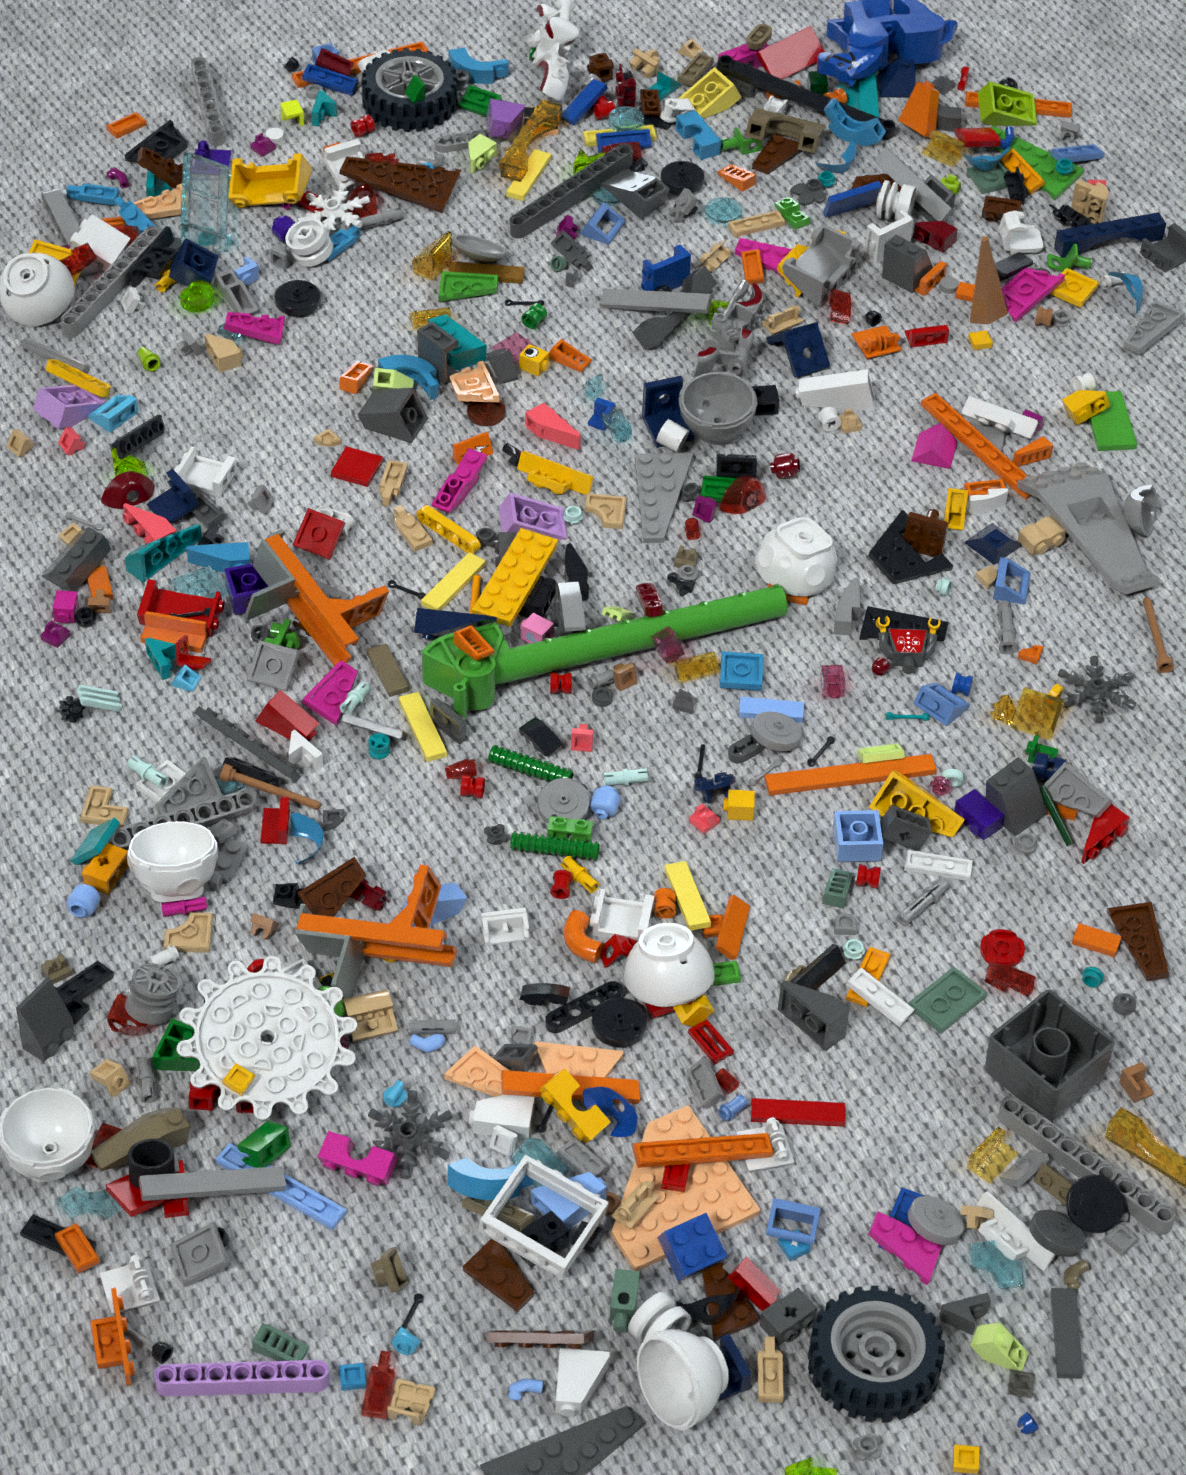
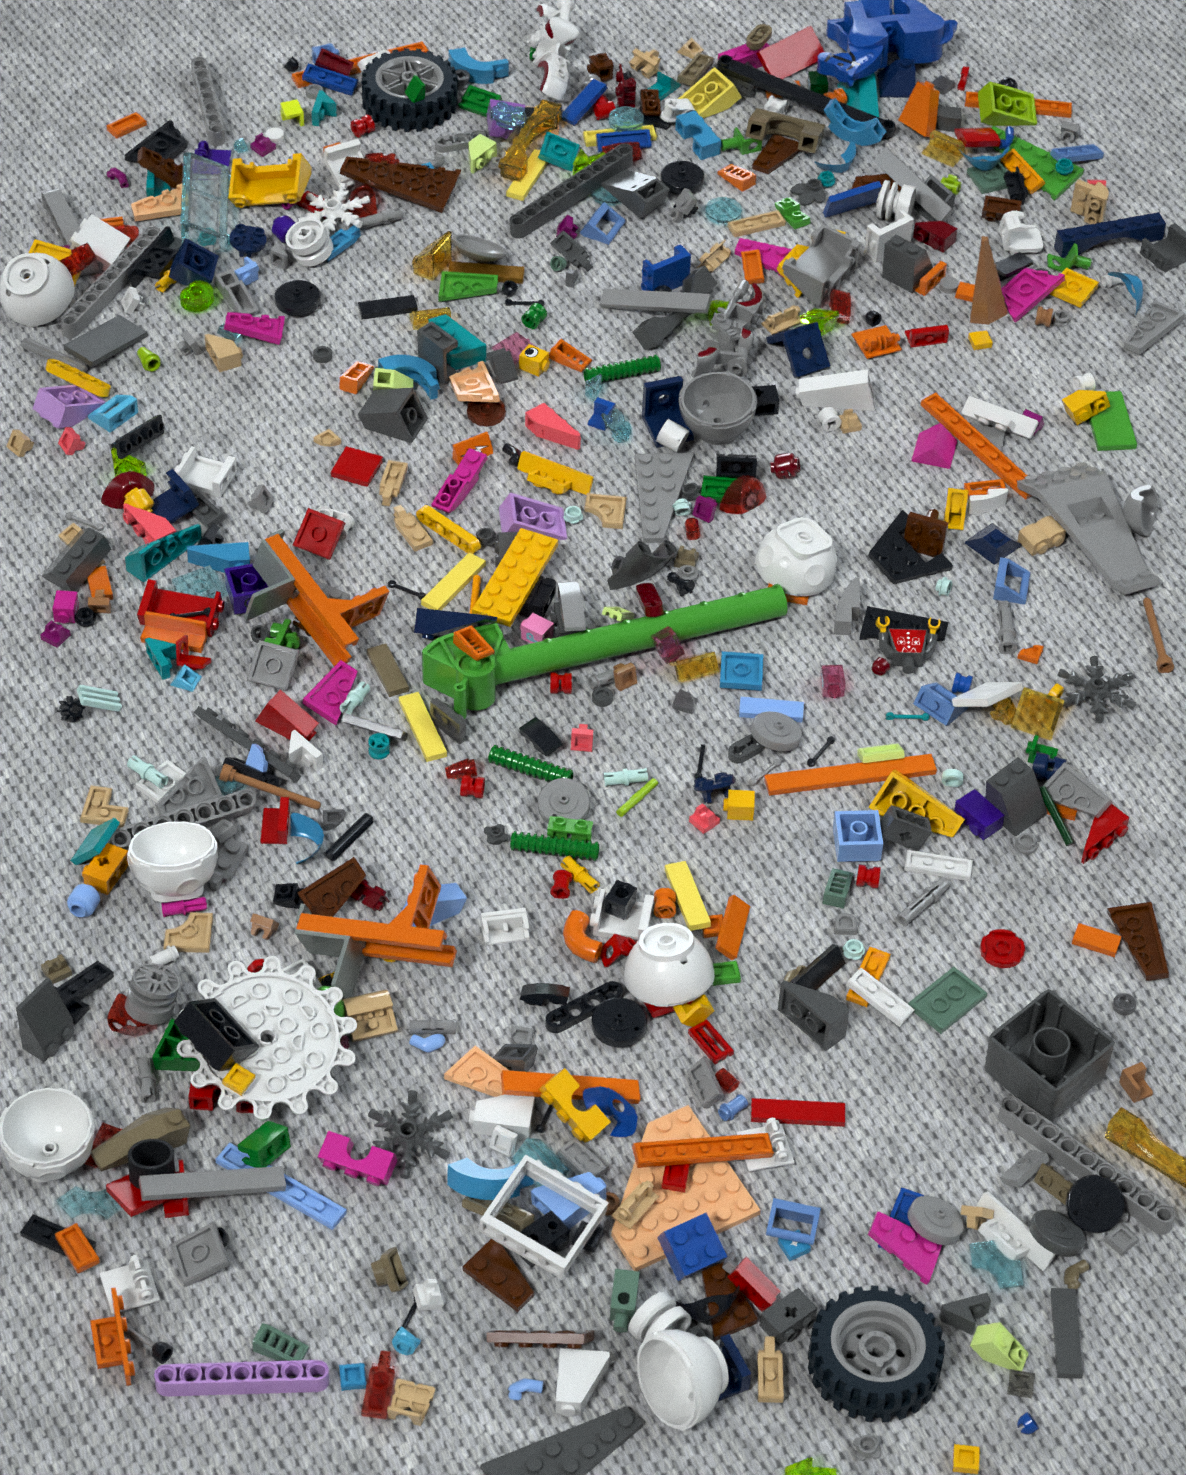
(93, 193): dark azure hinge -> none
(105, 341): none -> dark grey tile
(112, 1076): tan bracket -> none
(133, 215): dark azure hinge -> none
(140, 499): none -> yellow head
(215, 1033): none -> black slope
(240, 145): none -> clear light blue hinge
(247, 239): none -> dark blue plate
(257, 758): none -> light blue tile
(322, 354): none -> dark grey tile
(349, 837): none -> black axle
(387, 307): none -> black tile
(395, 1095): medium azure plate -> none
(428, 1295): none -> white tile
(508, 116): none -> clear light blue plate
(509, 284): none -> black hinge
(558, 151): none -> teal tile
(576, 570): black slope -> none
(577, 1059): light nougat wing -> none
(605, 802): light blue head -> none
(620, 899): none -> black brick
(624, 369): none -> green piece
(637, 797): none -> lime piece
(638, 164): black arm -> none
(640, 564): none -> dark grey panel
(682, 507): none -> light aqua plate
(825, 318): none -> clear neon green slope
(940, 785): clear pink plate -> none
(987, 576): tan tile -> none
(987, 694): none -> white tile
(991, 1156): clear yellow panel -> none
(1004, 977): clear red slope -> none
(1033, 452): orange slope -> none
(1069, 216): black hinge -> none
(1092, 977): teal plate -> none

